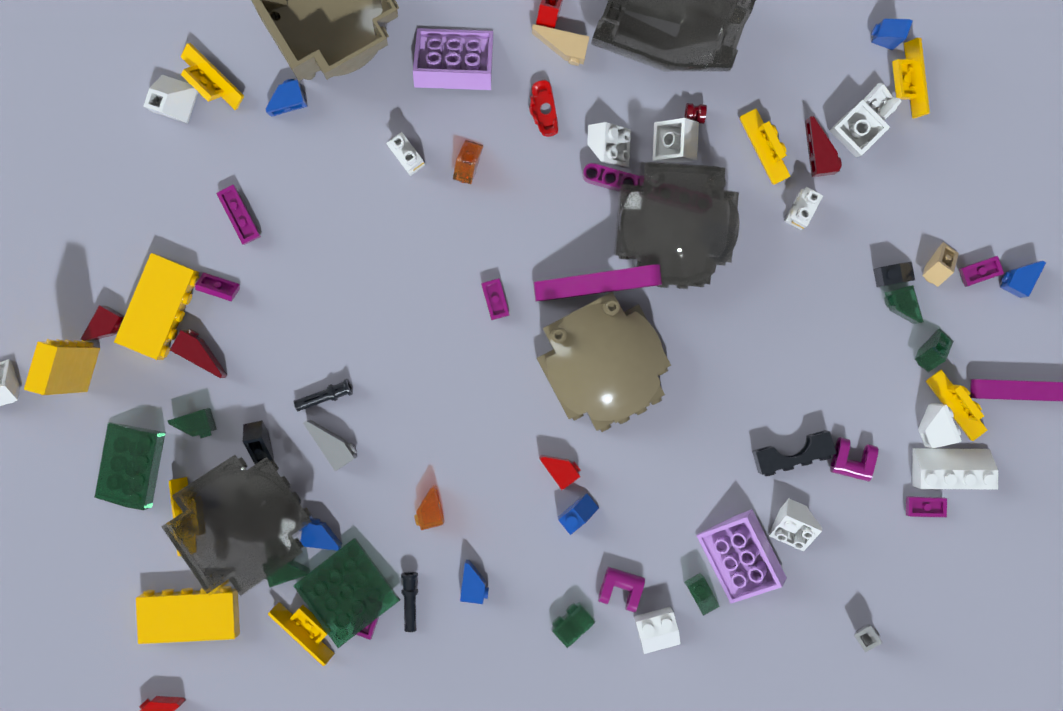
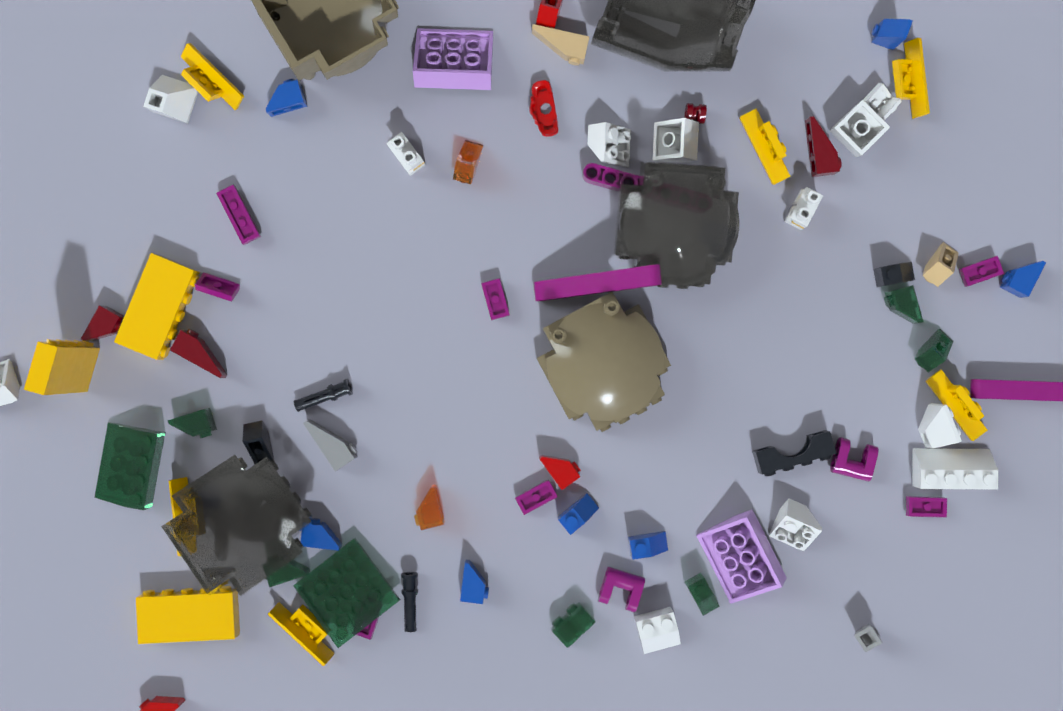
(536, 497): none -> magenta plate
(647, 545): none -> blue slope

